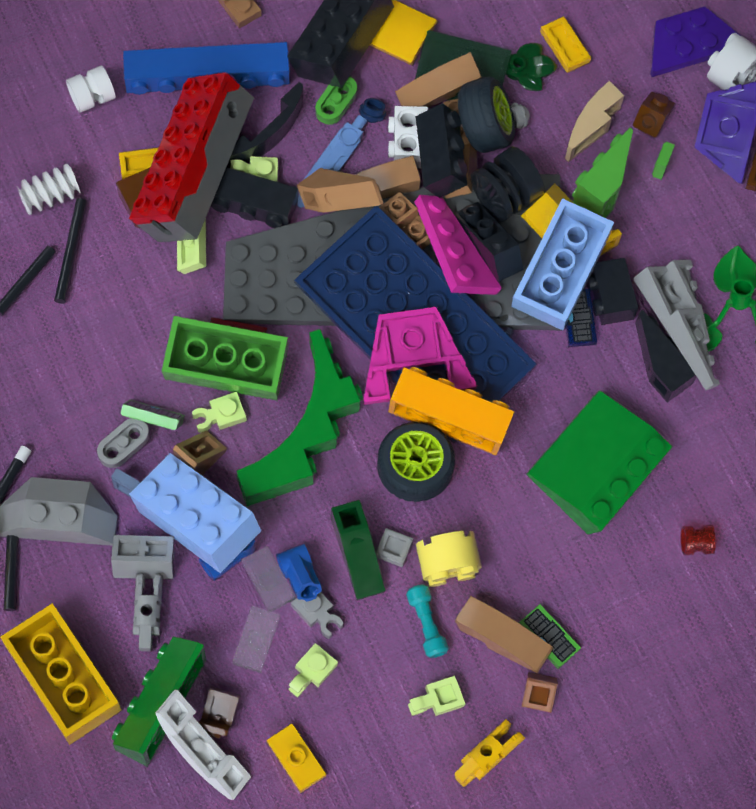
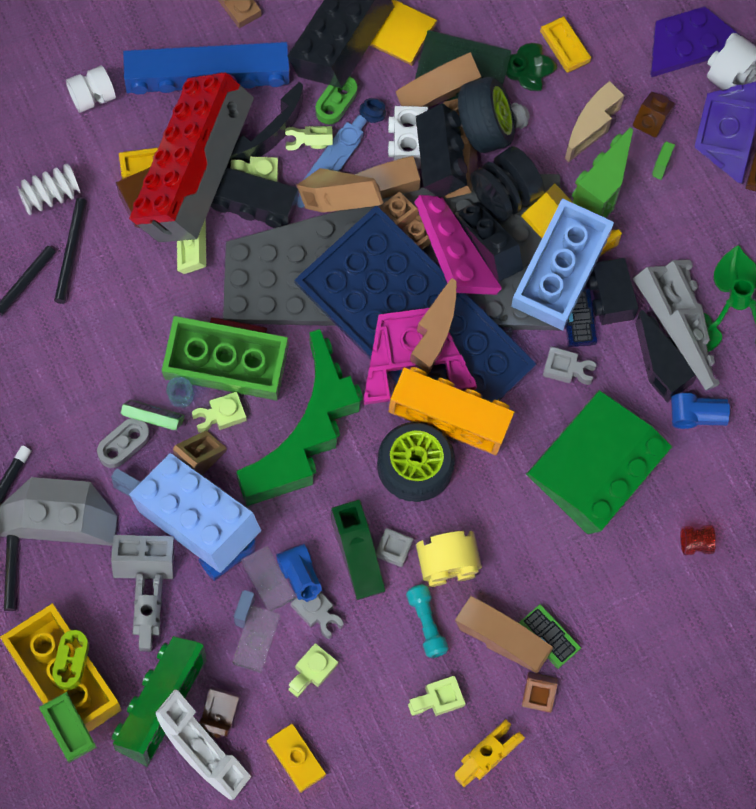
(63, 658): none -> lime beam
(67, 727): none -> bright green tile
(181, 383): none -> clear light blue bush
(243, 608): none -> sand blue tile
(315, 136): none -> yellowish green plate
(435, 328): none -> medium nougat slope
(563, 365): none -> light grey plate
(692, 411): none -> blue piece

